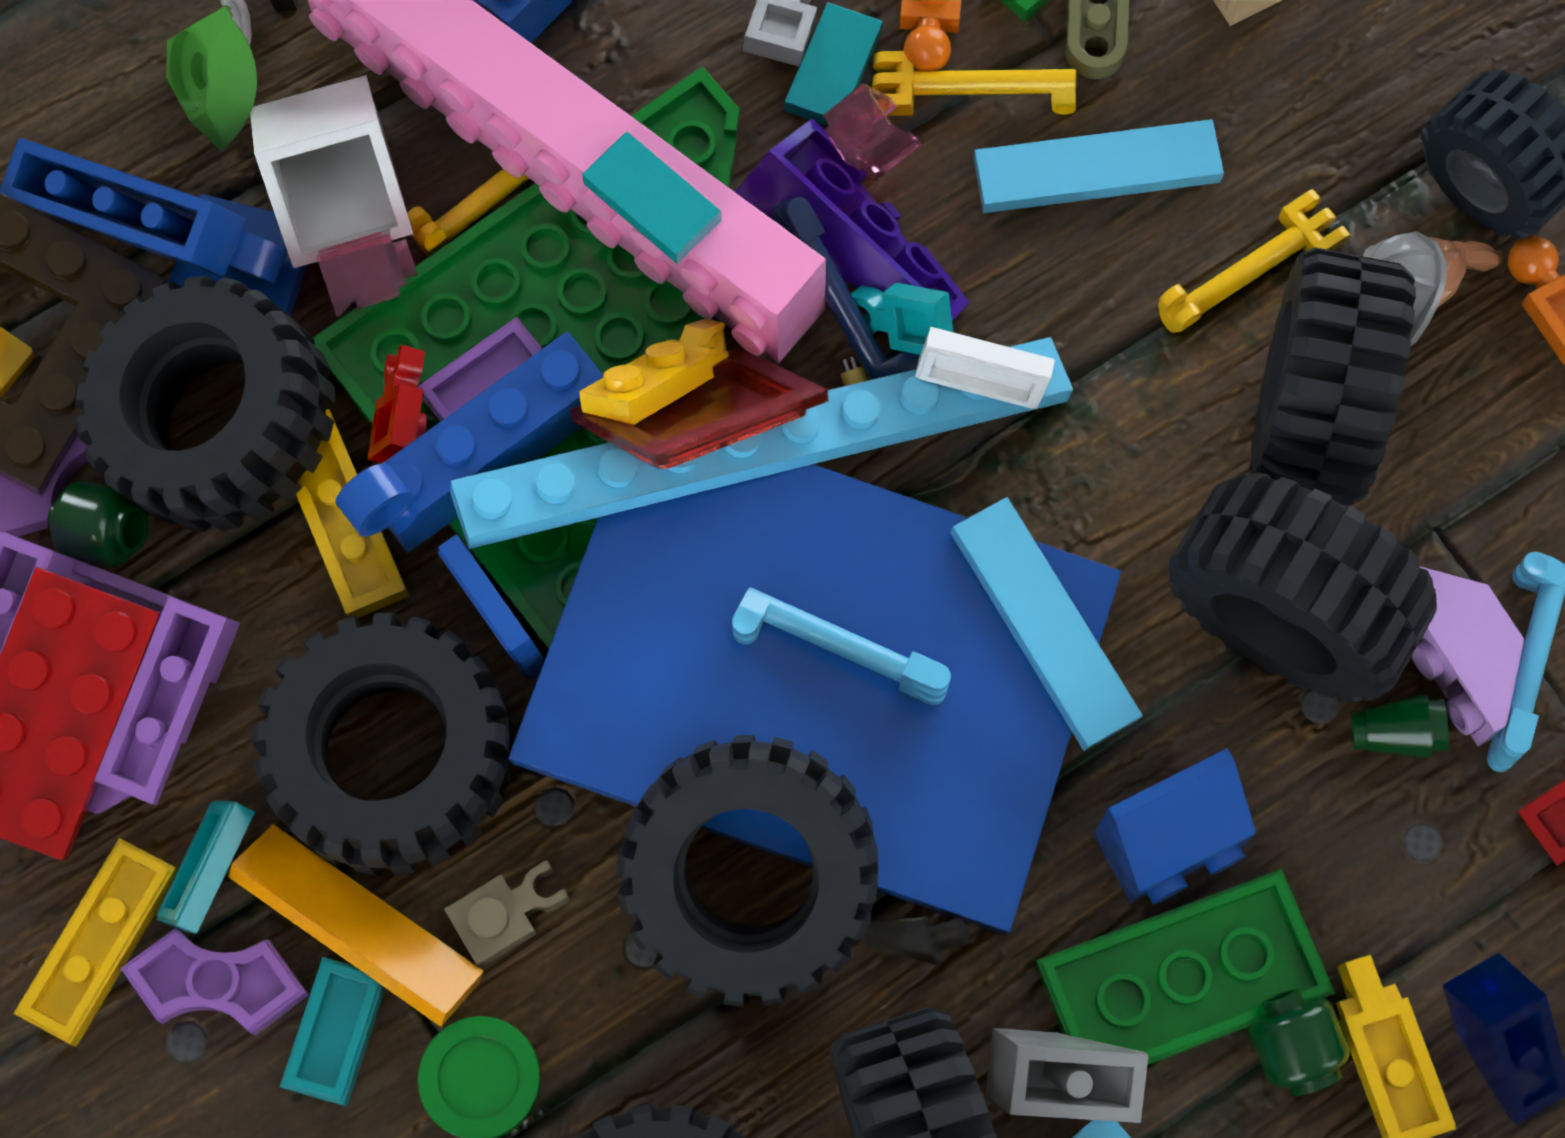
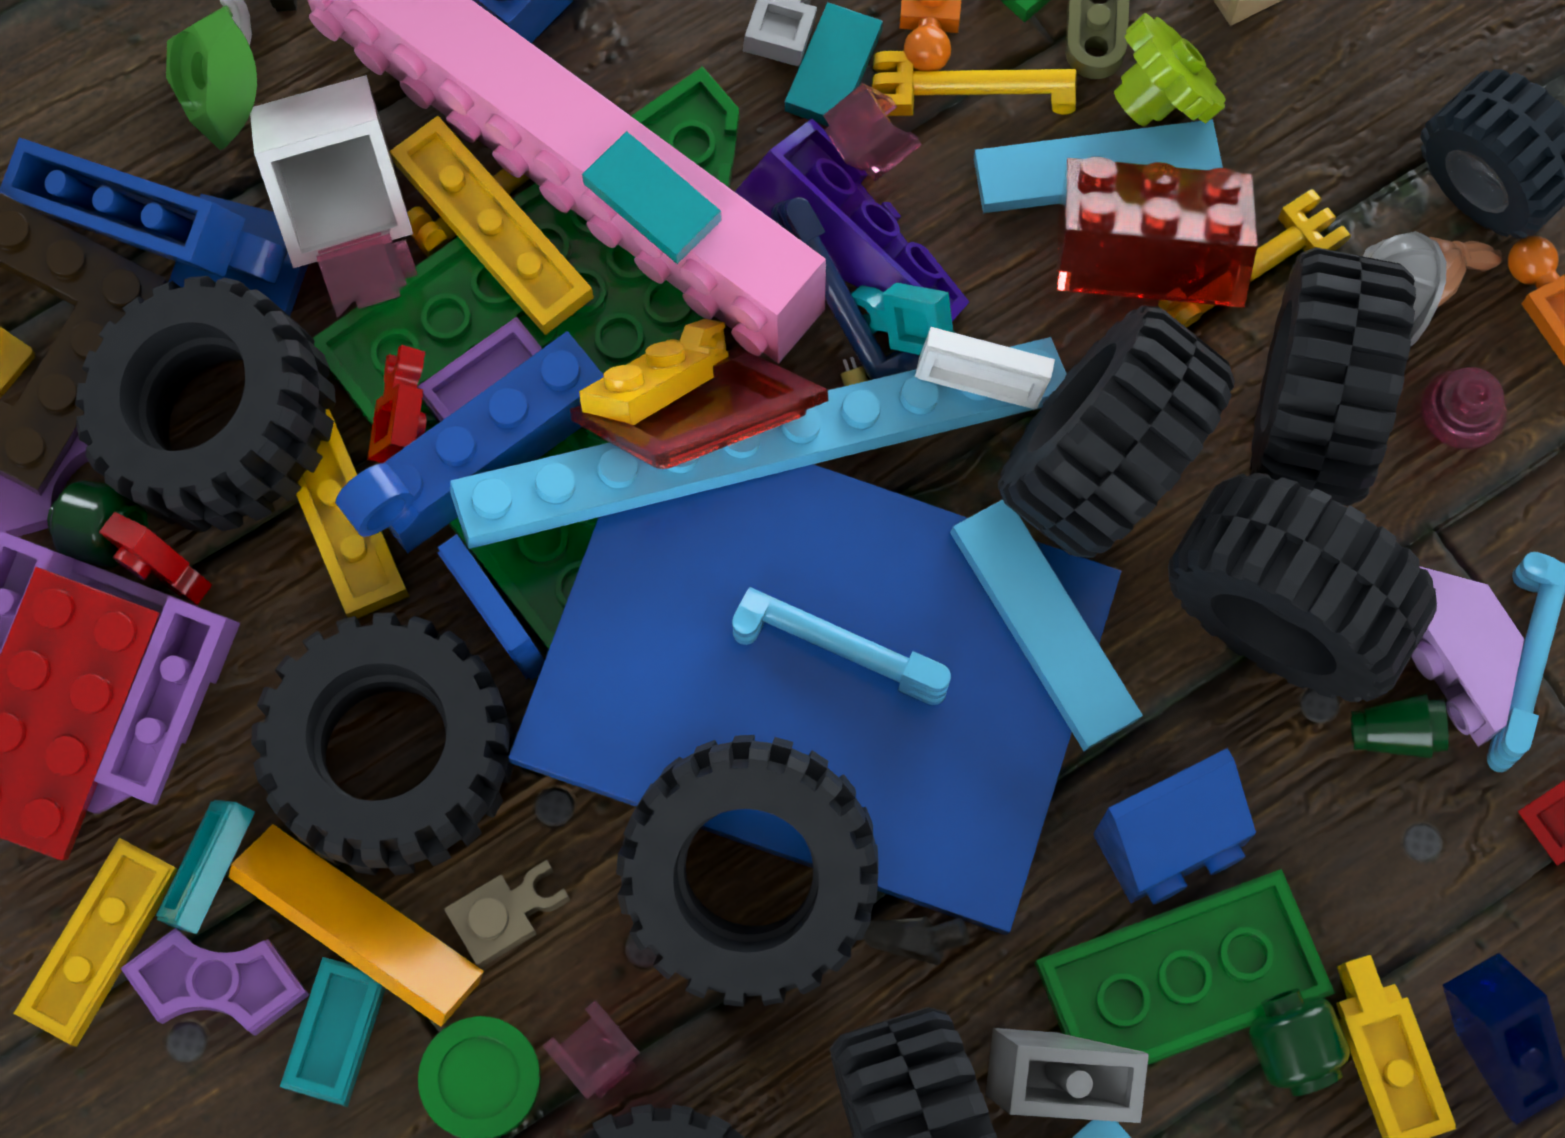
(145, 553): none -> red plate
(491, 225): none -> yellow plate
(595, 1054): none -> clear pink window
(1117, 432): none -> black tyre
(1156, 232): none -> clear red brick
(1166, 76): none -> lime plant
(1464, 407): none -> clear pink cone

